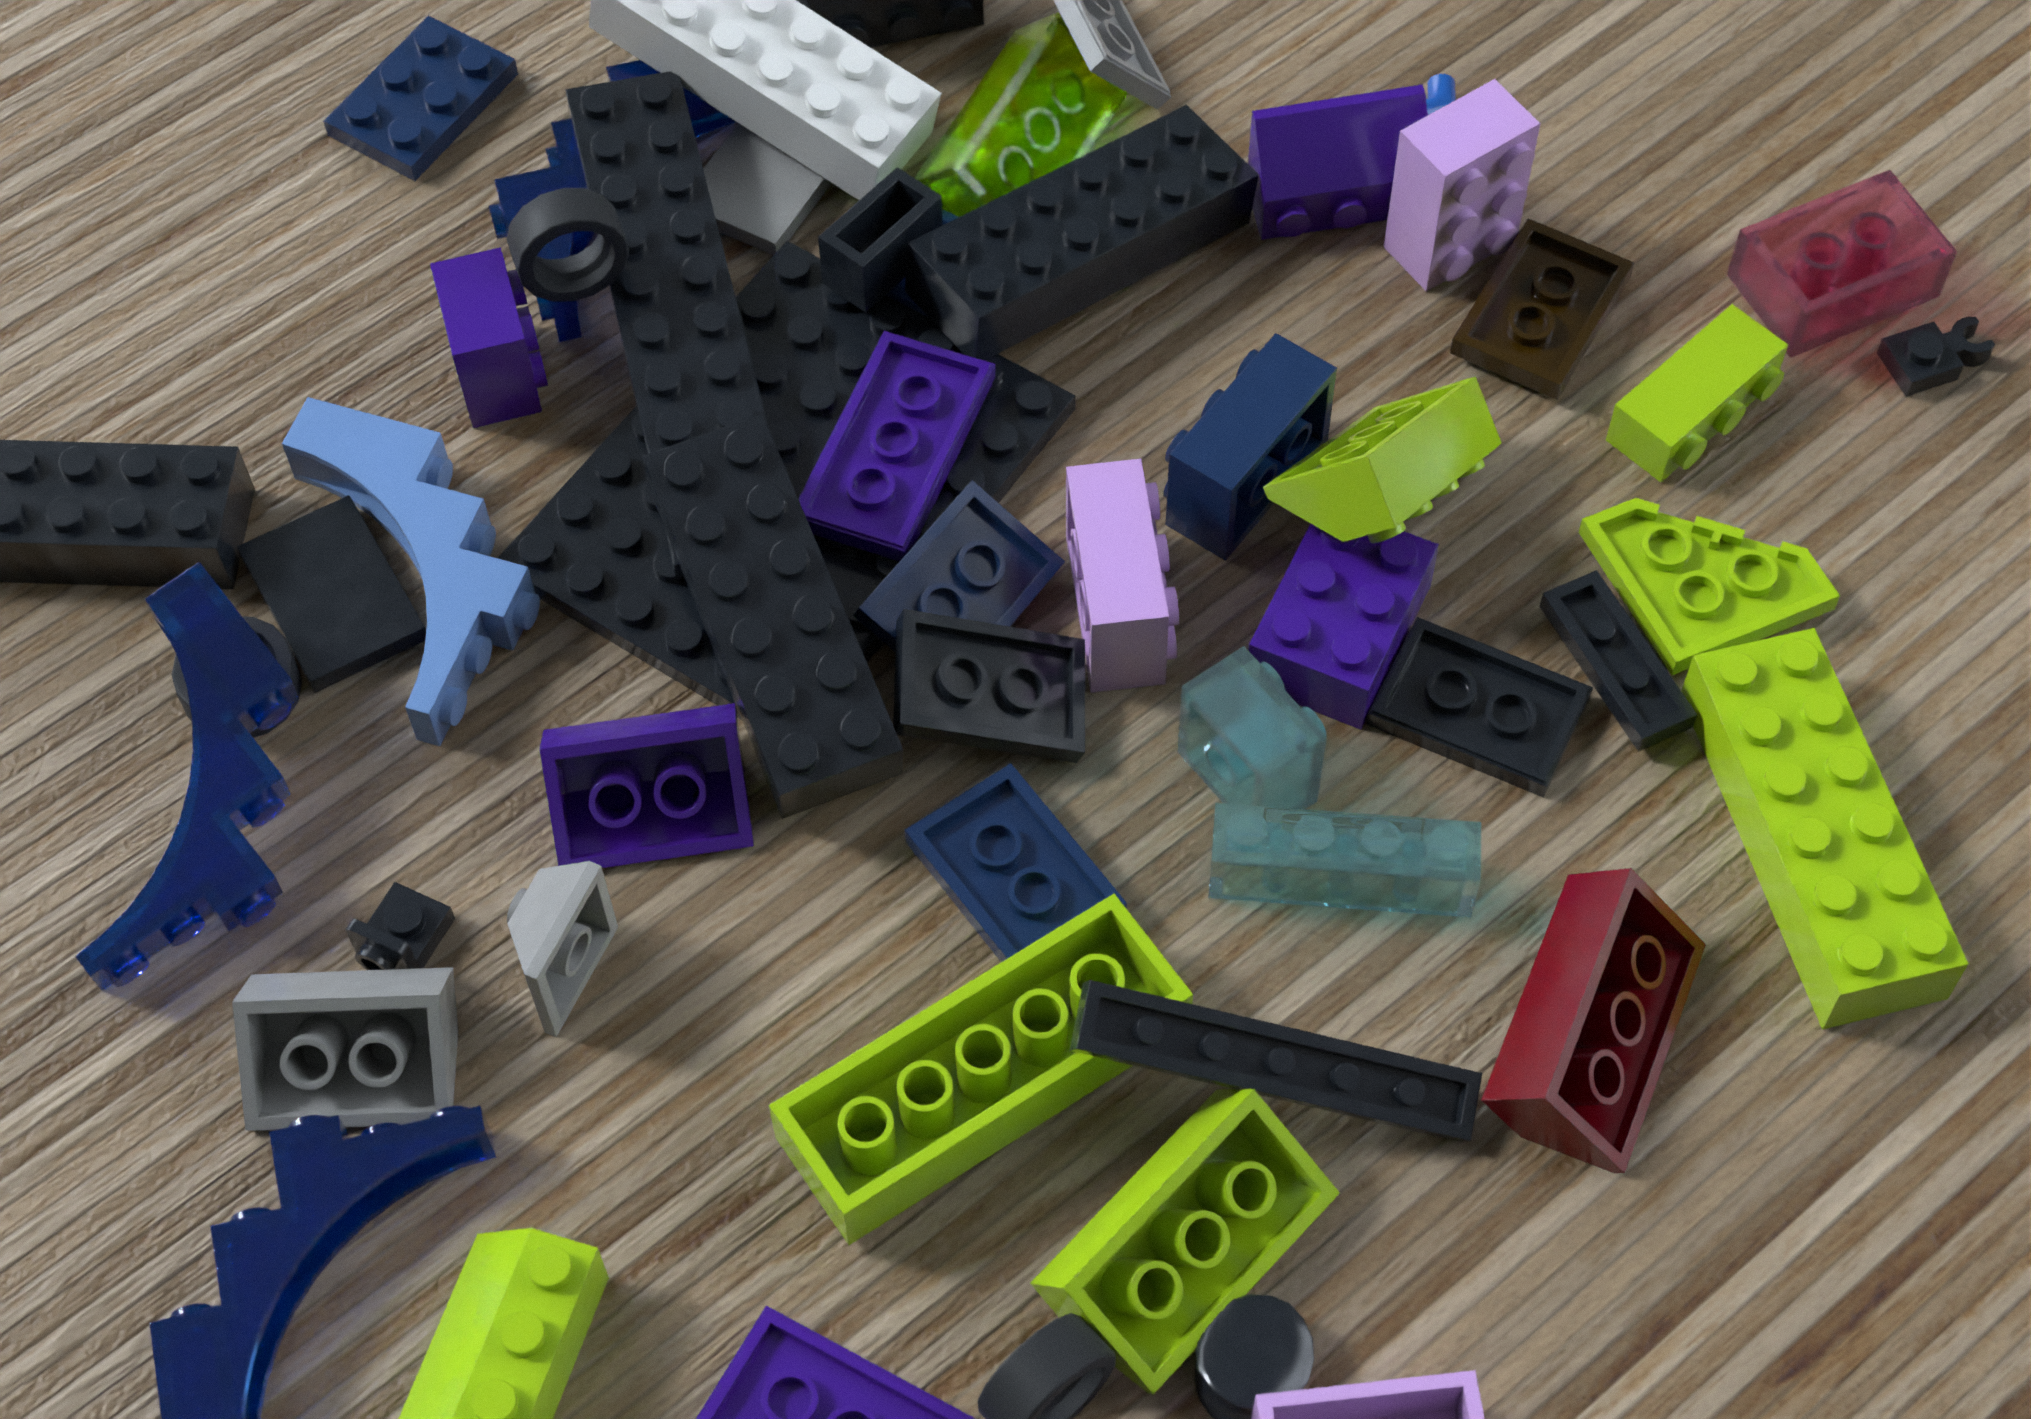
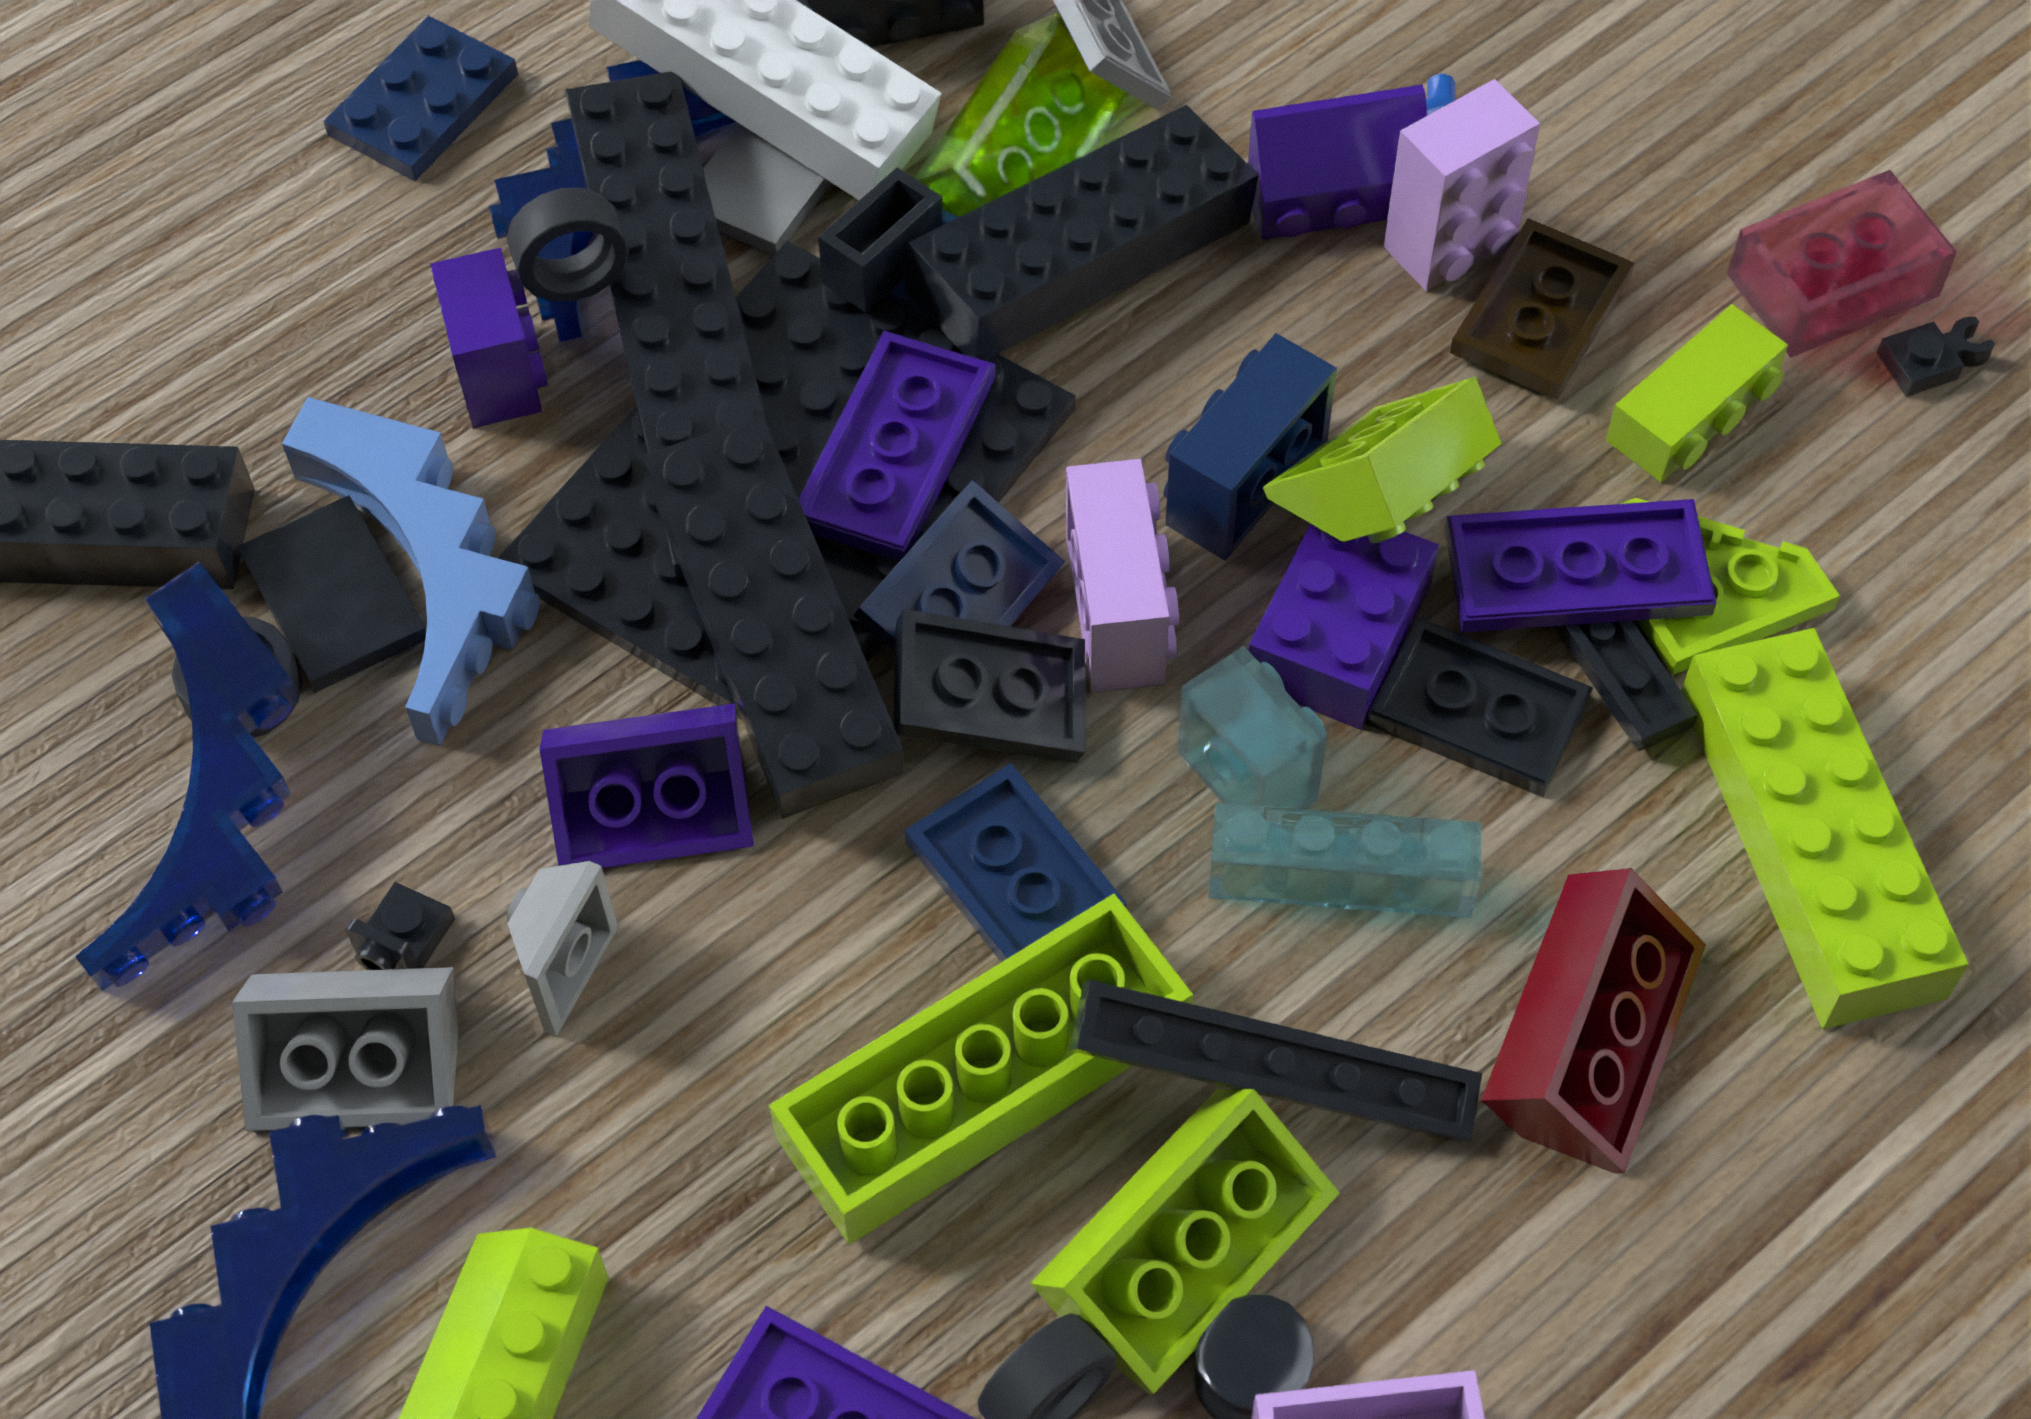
(1579, 565): none -> dark purple tile

